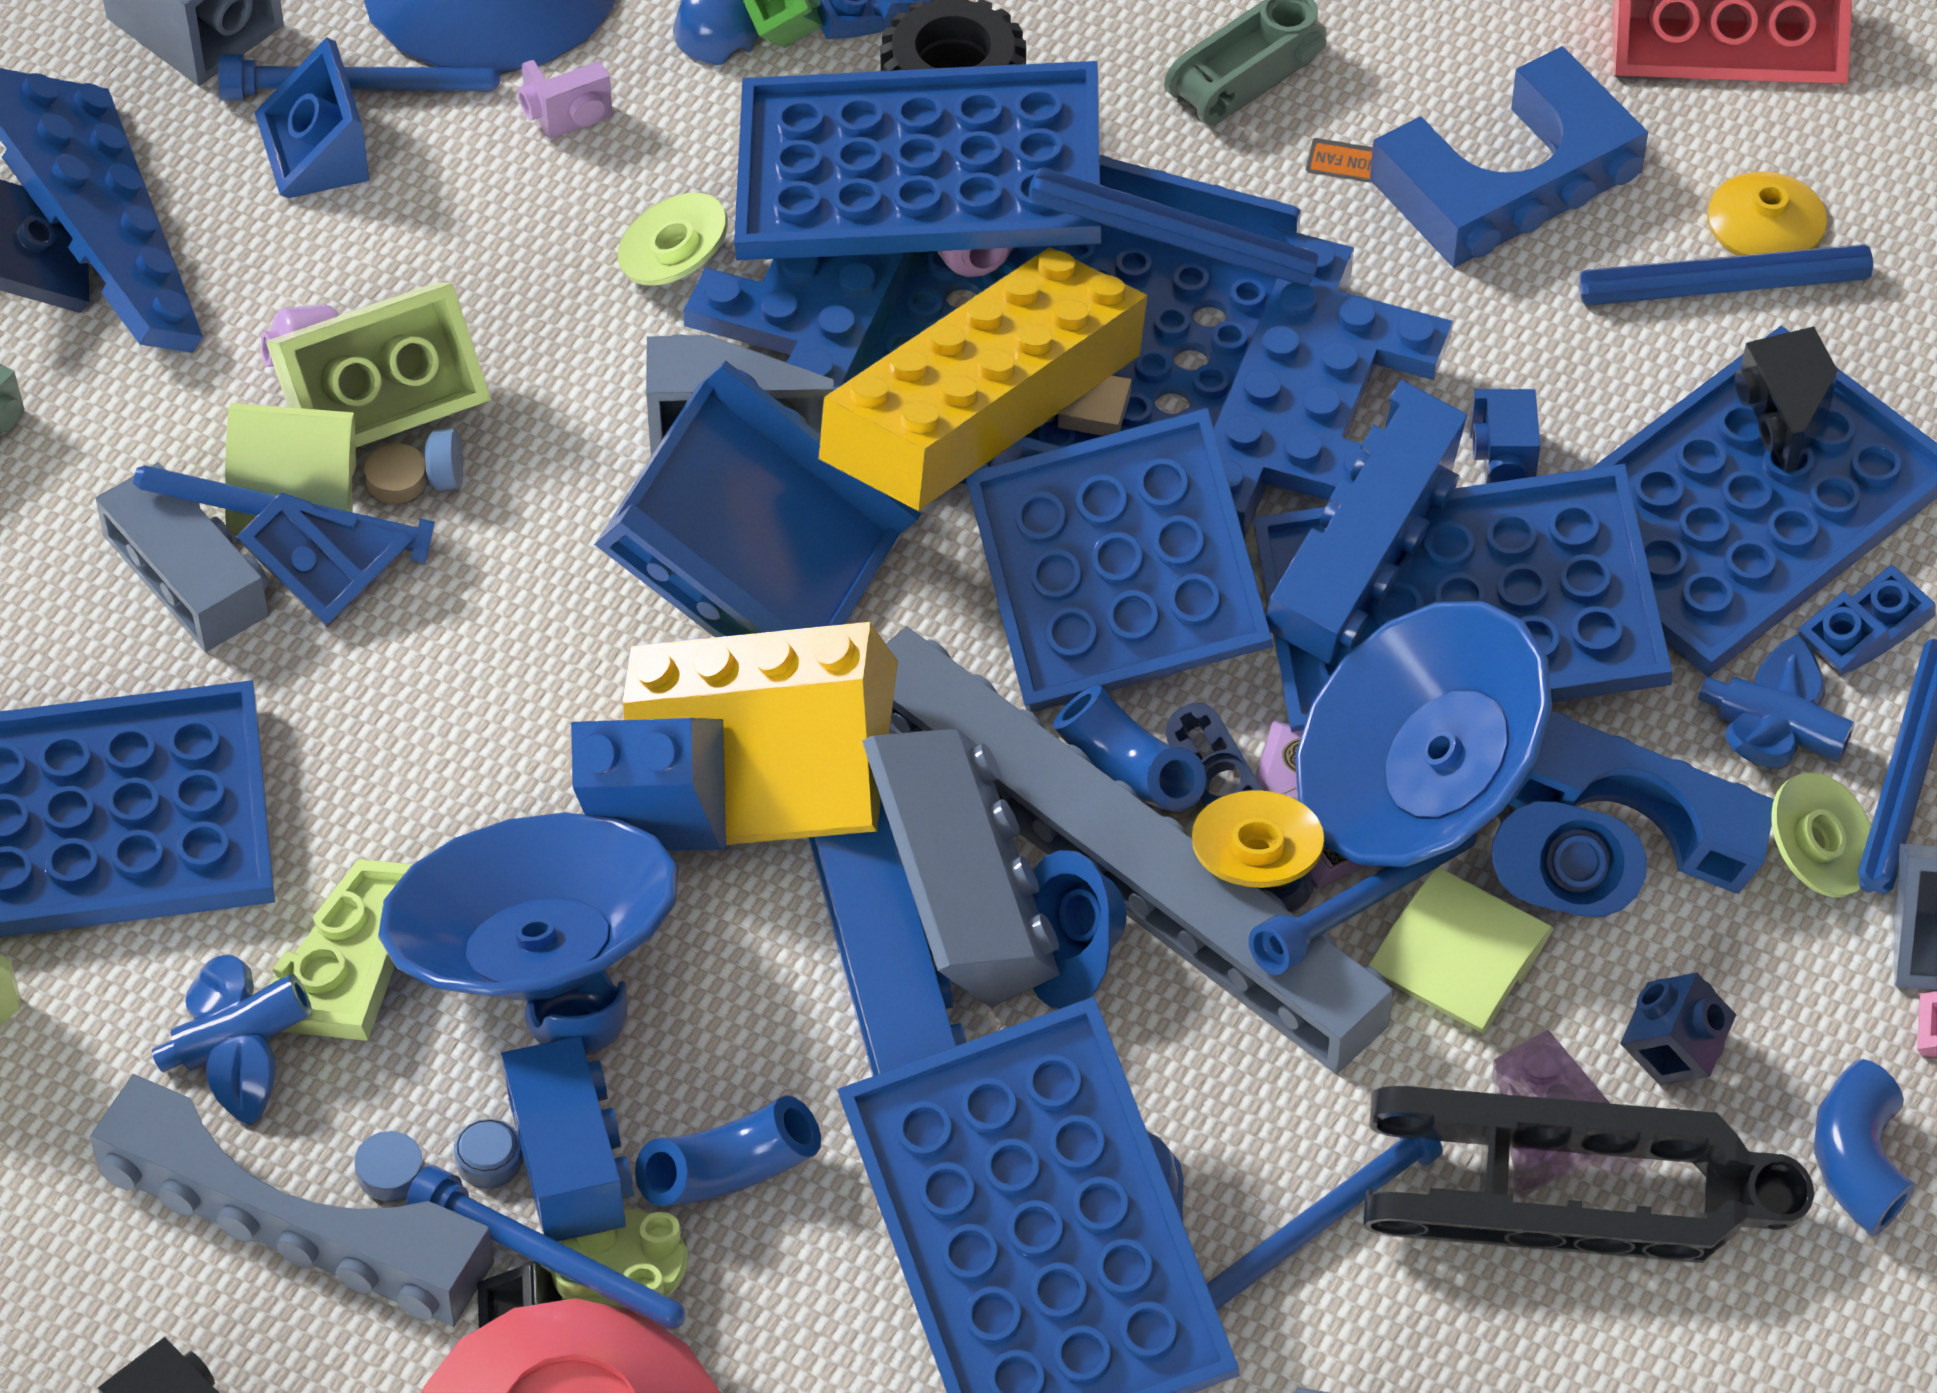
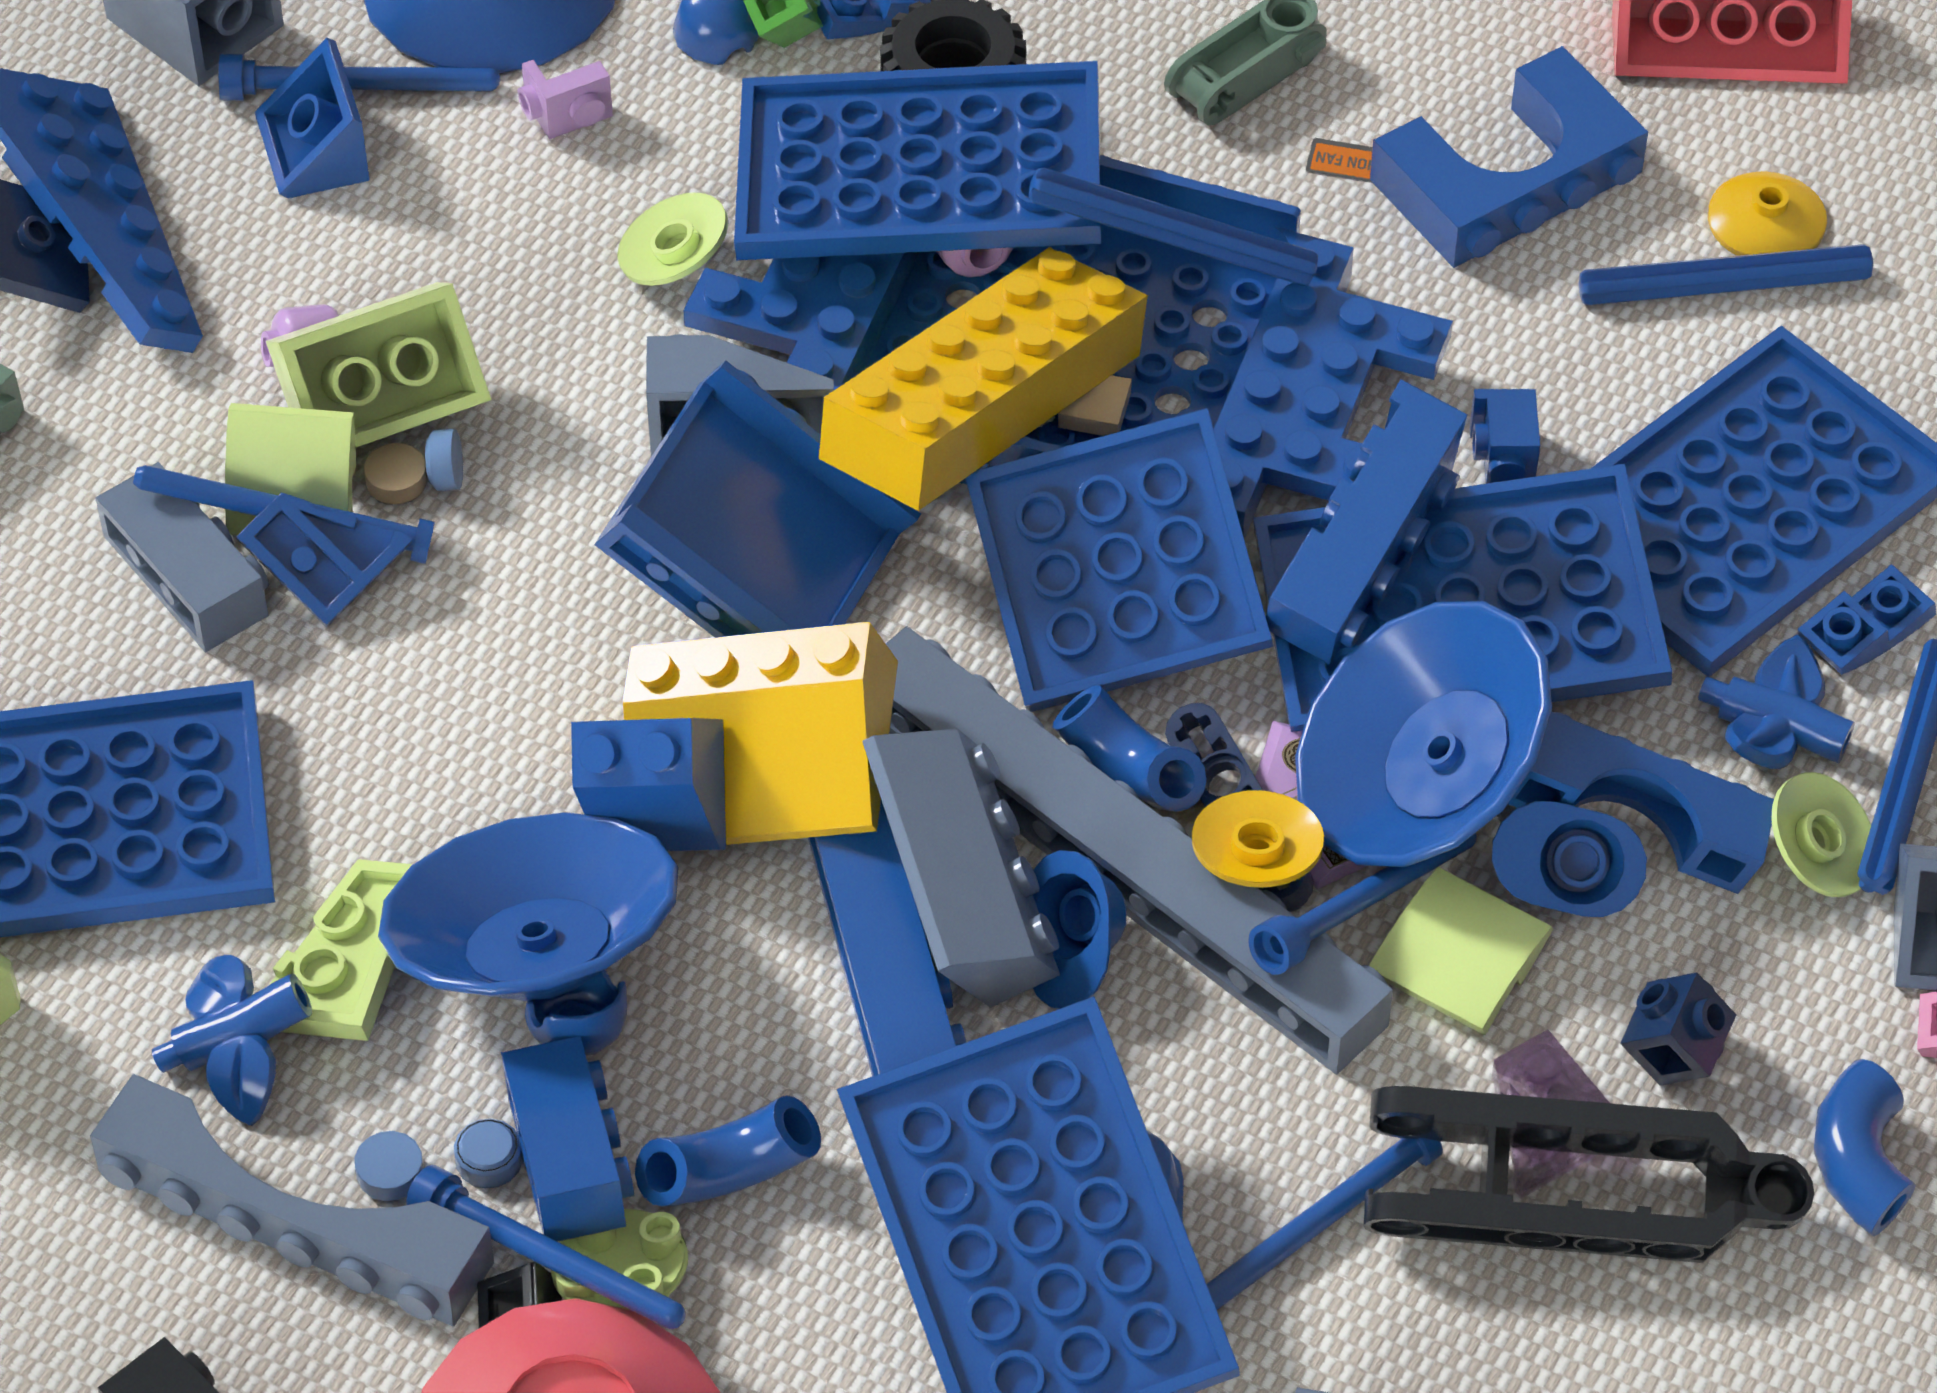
(1790, 390): black slope -> none

